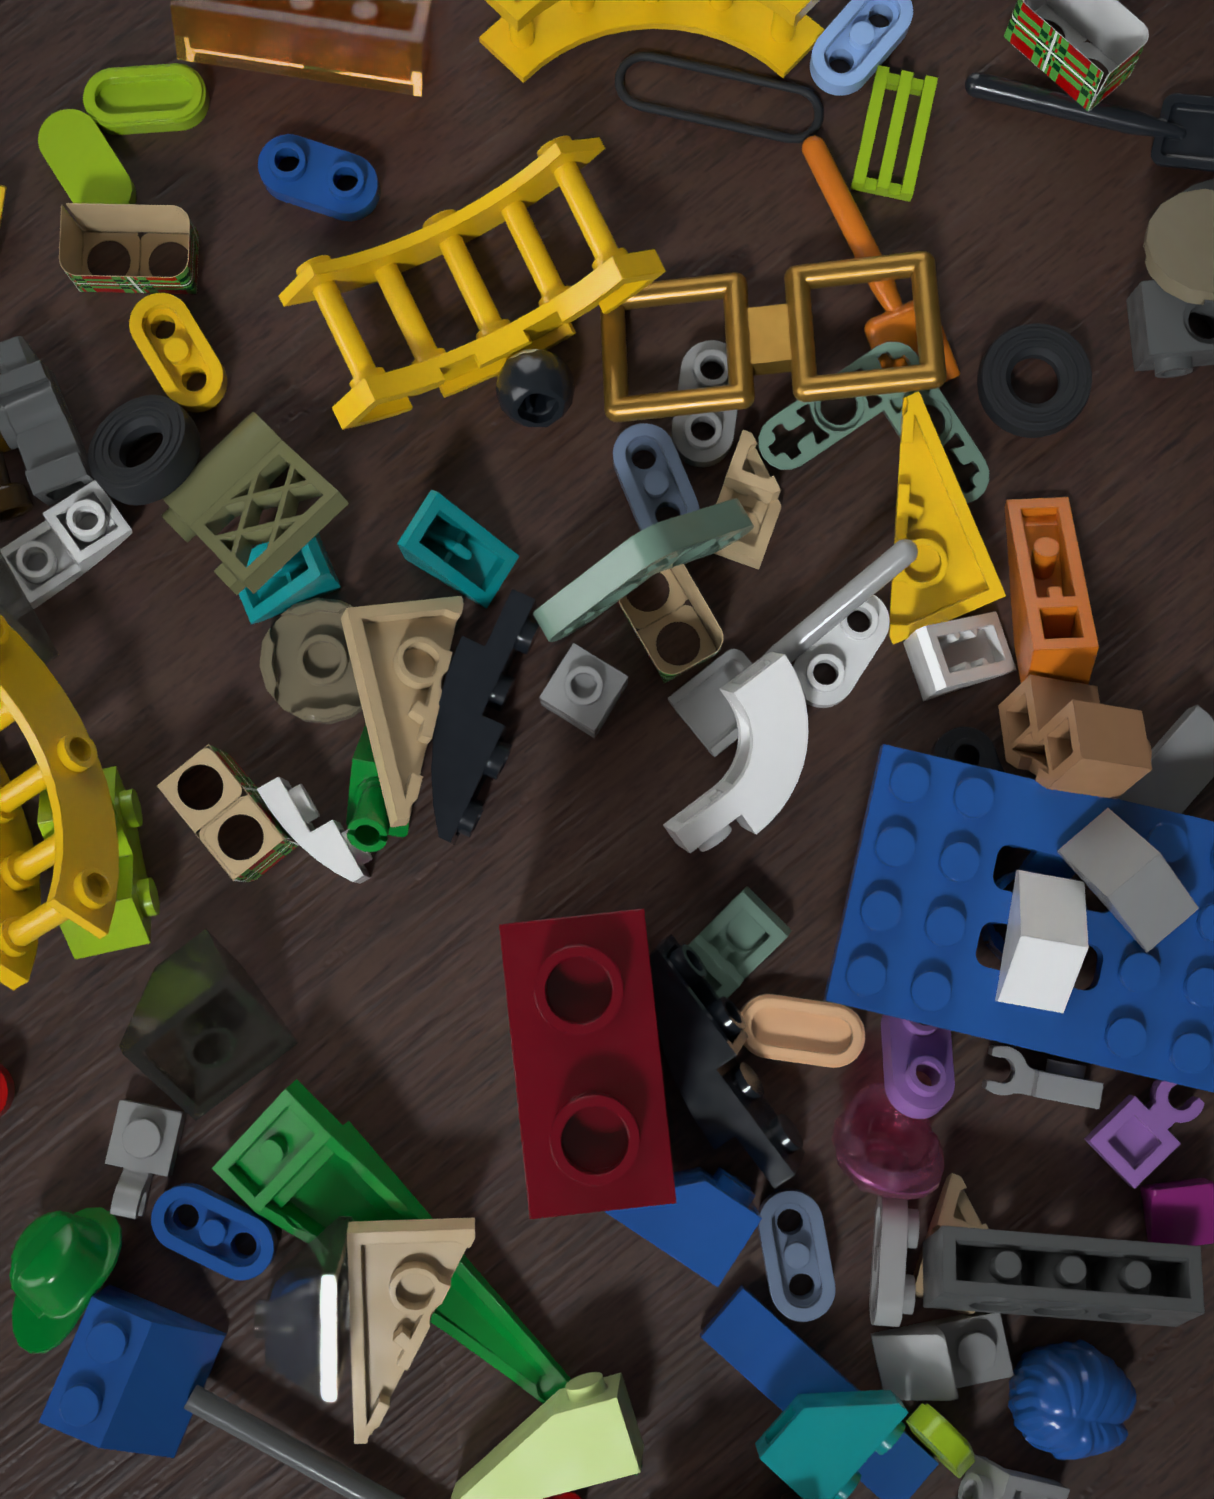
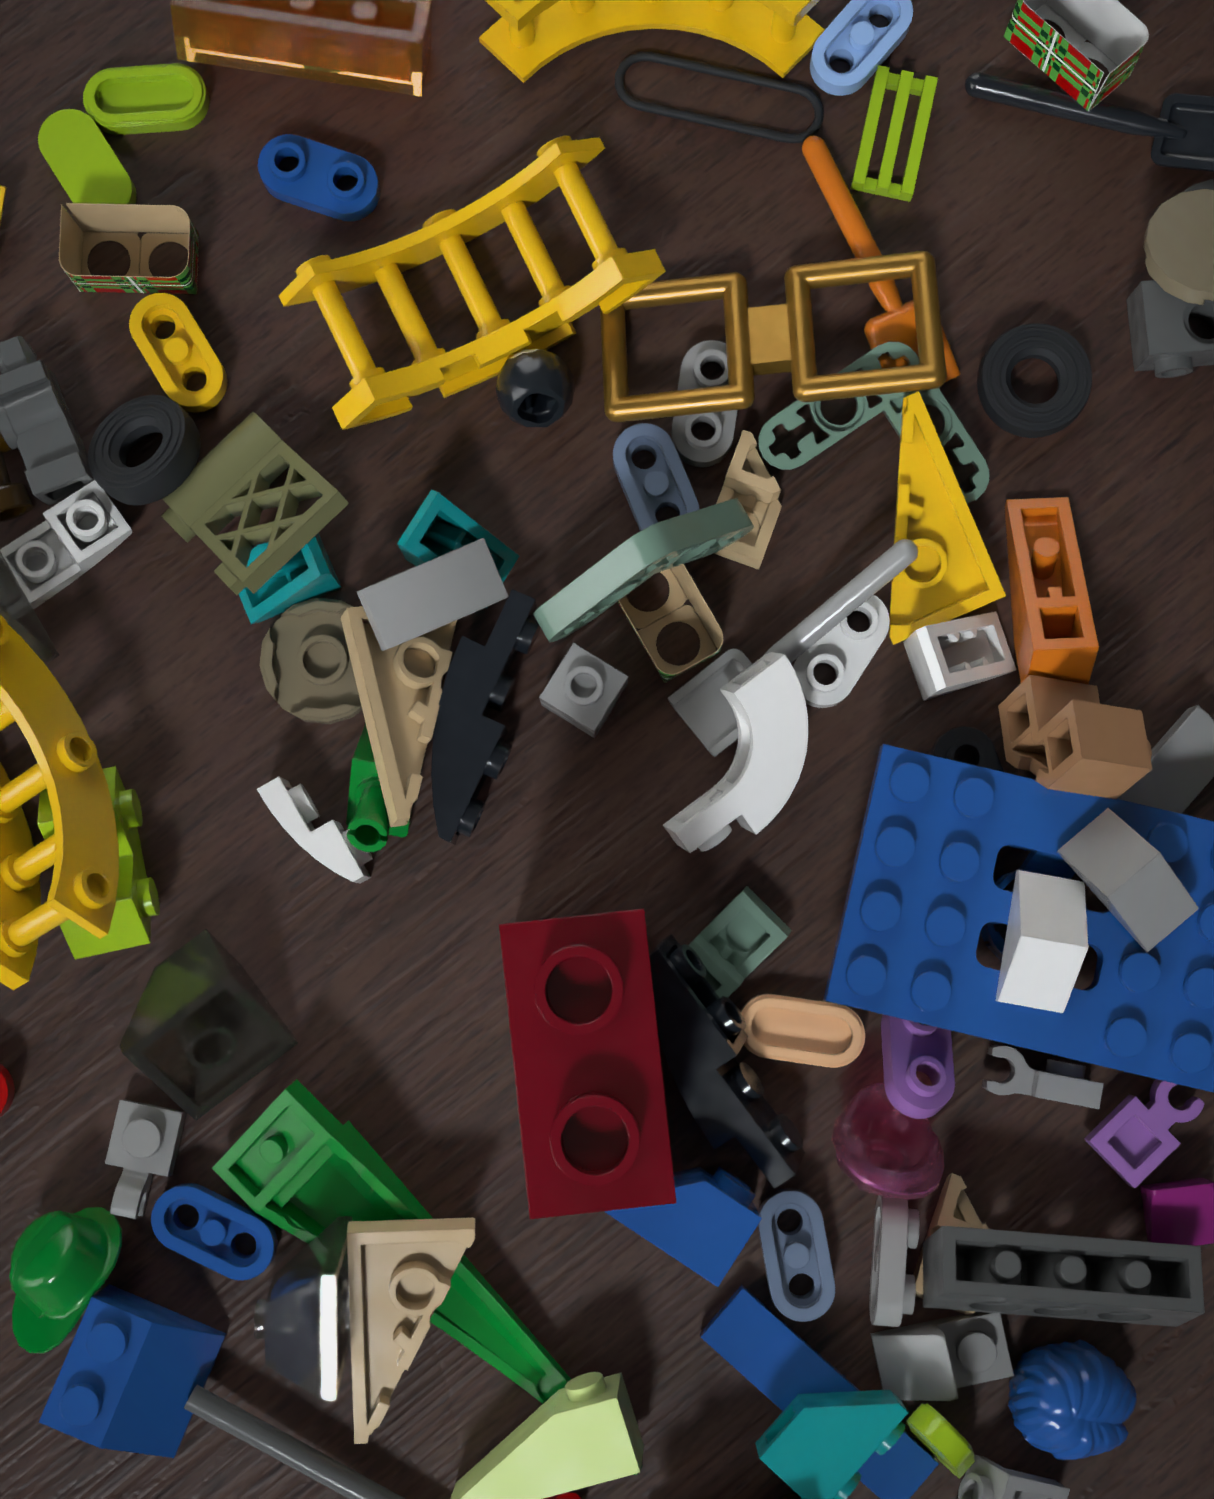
(230, 804): tan piece -> none
(432, 594): none -> light grey slope

